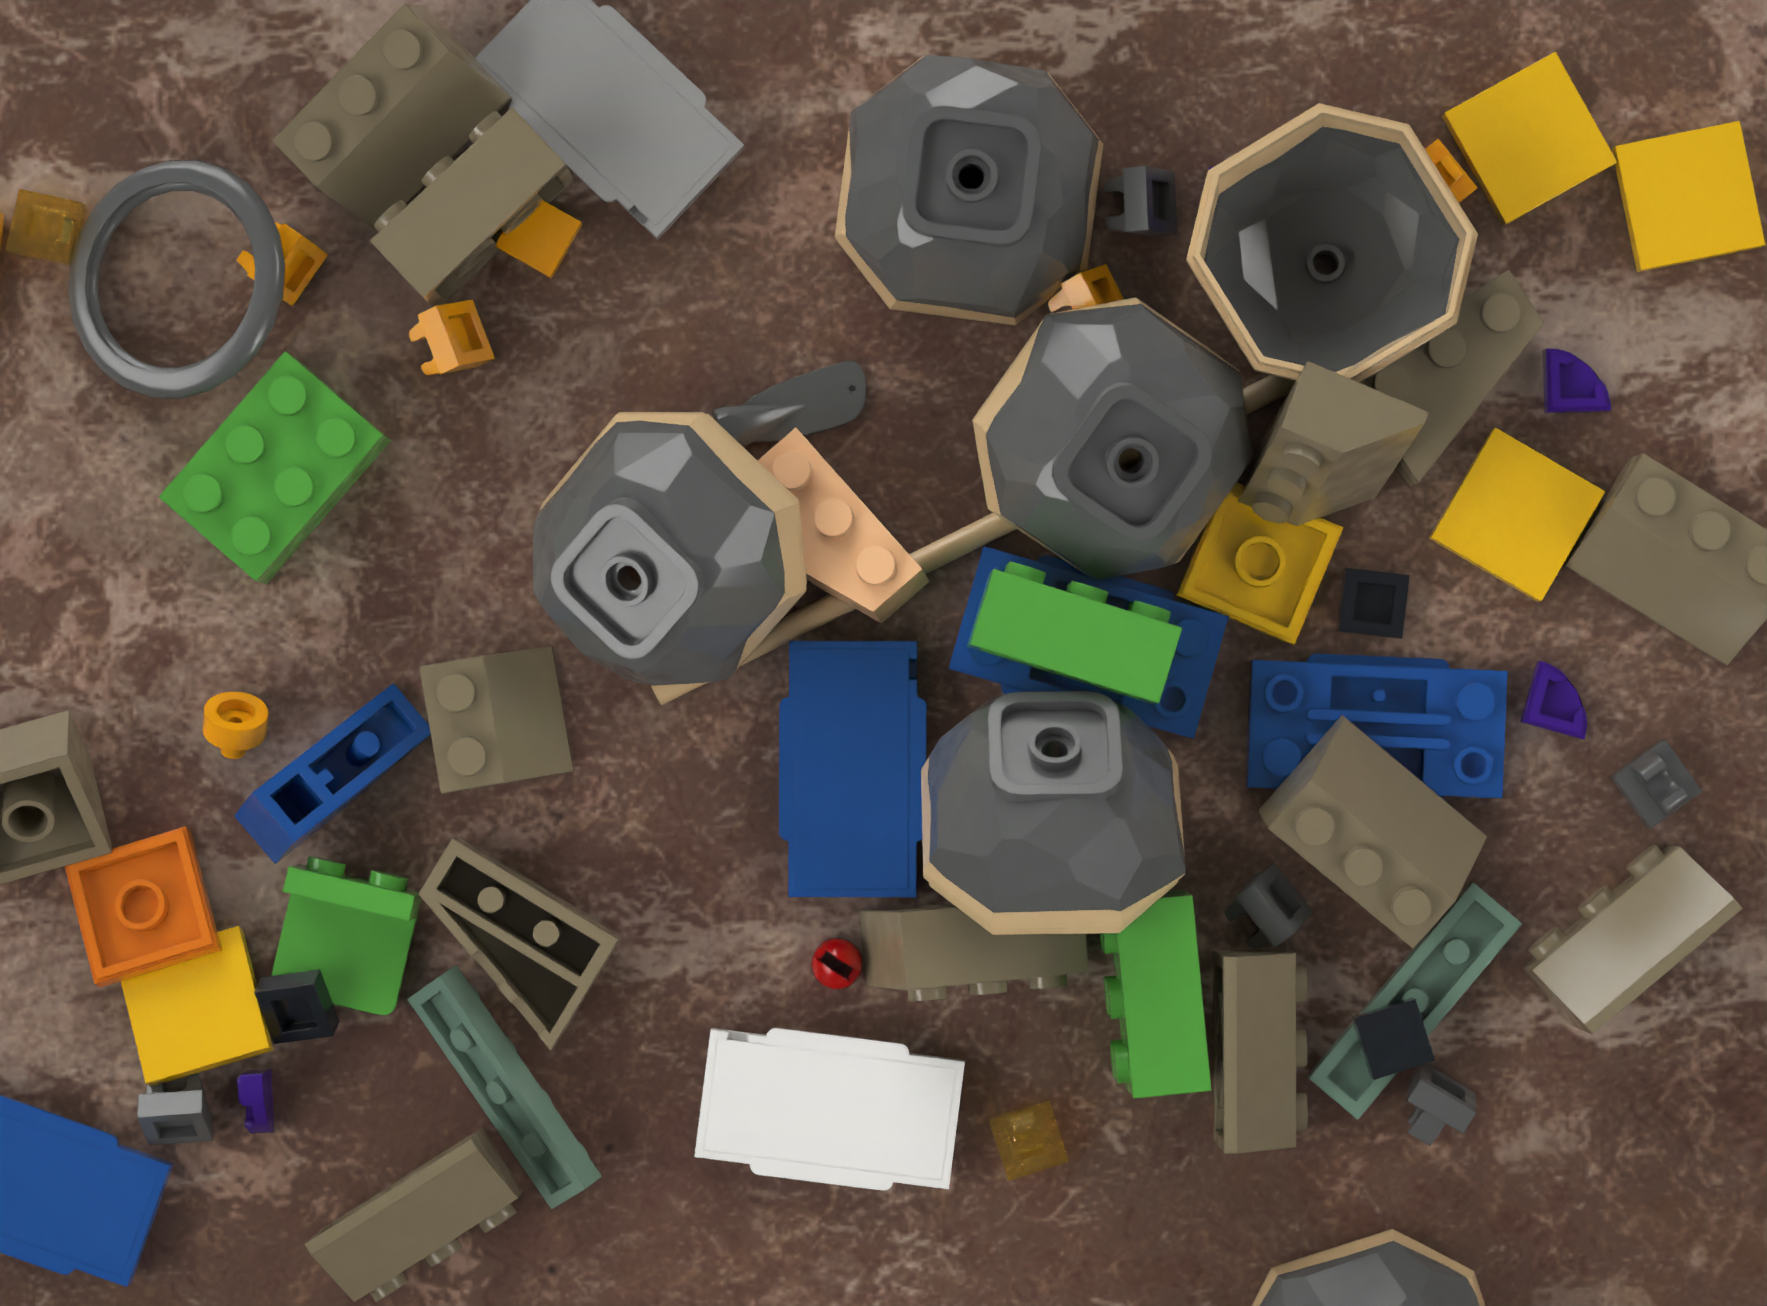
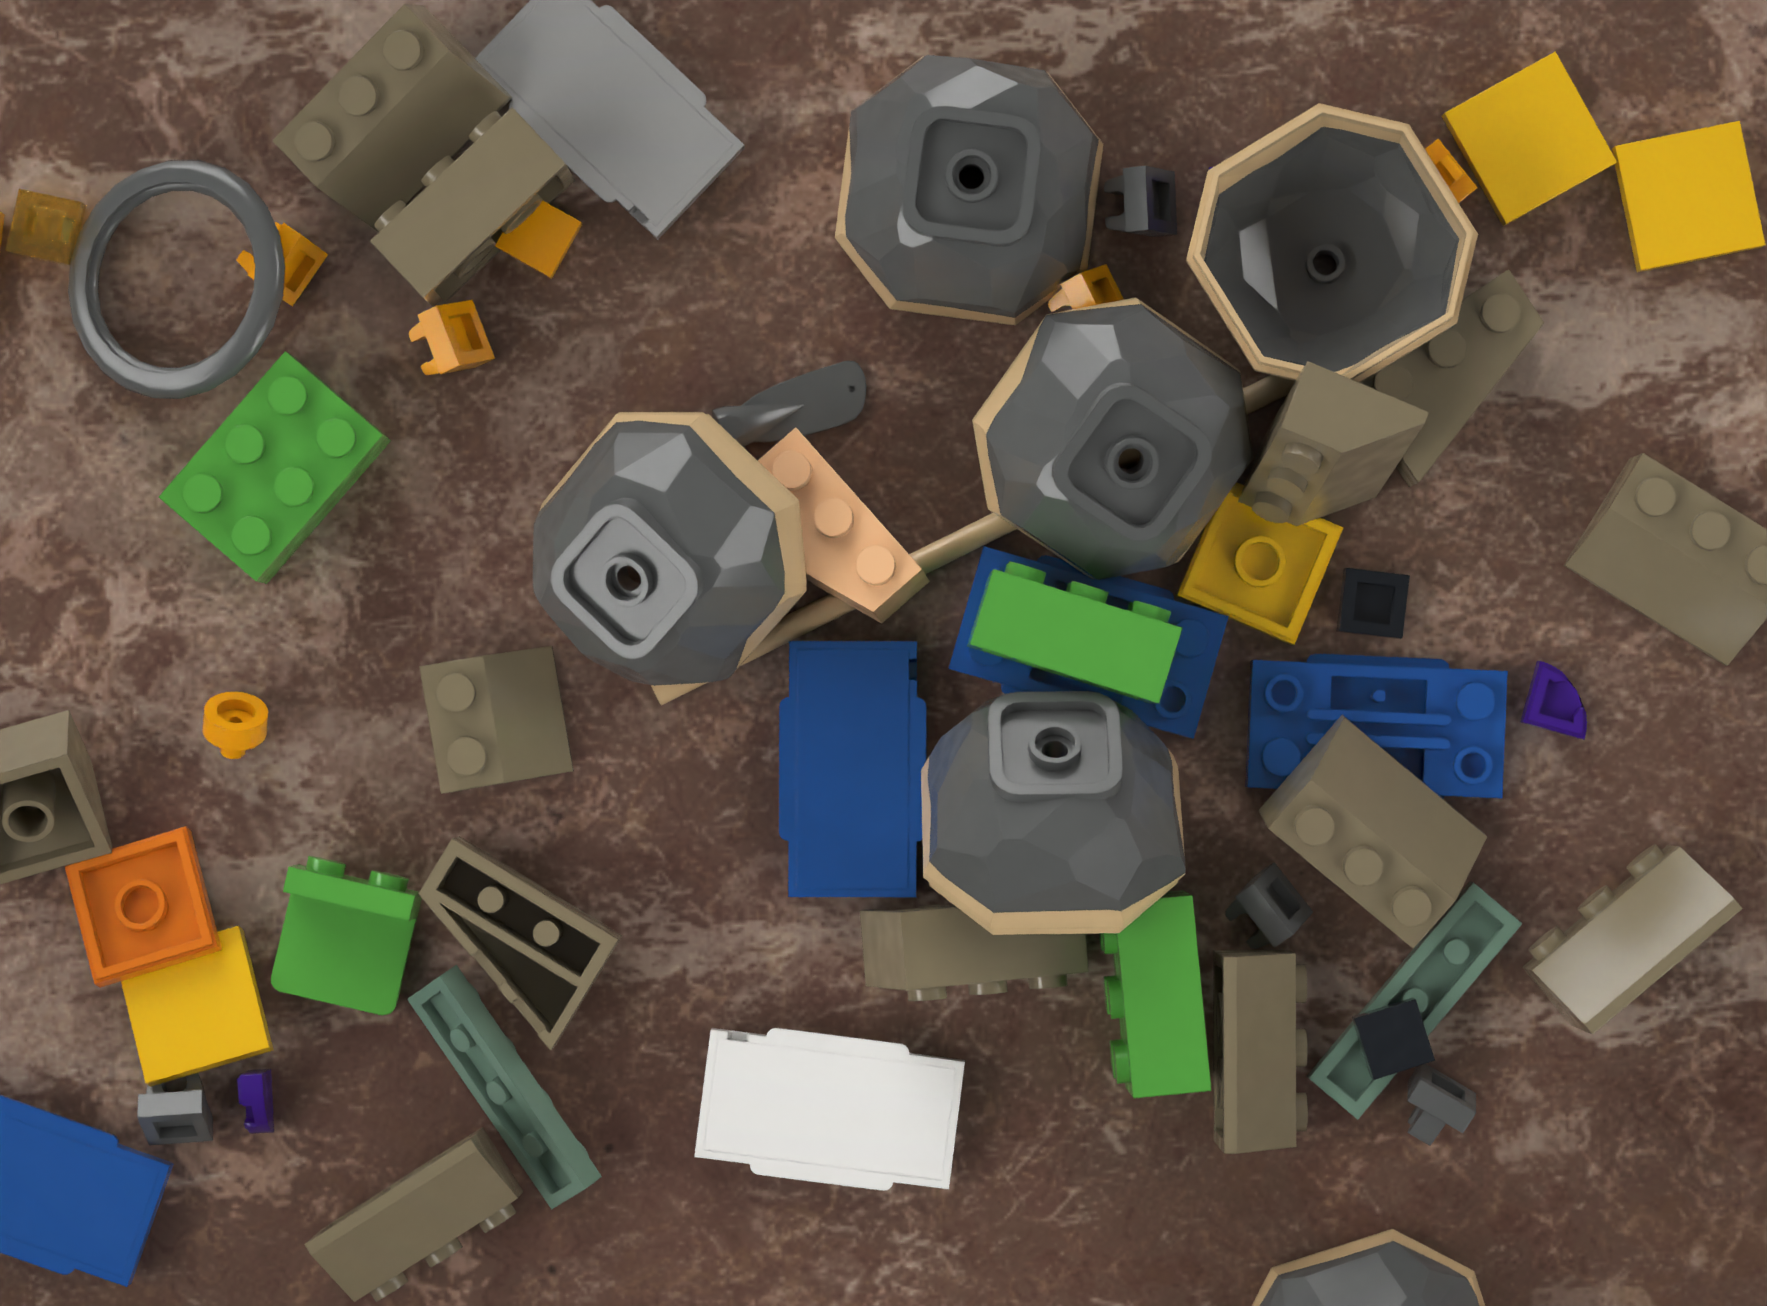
(297, 1006): black tile -> none
(332, 773): blue slope -> none
(843, 951): red hinge -> none
(1028, 1139): clear yellow tile -> none
(1516, 514): yellow tile -> none
(1571, 385): dark purple tile -> none
(1655, 783): dark grey tile -> none

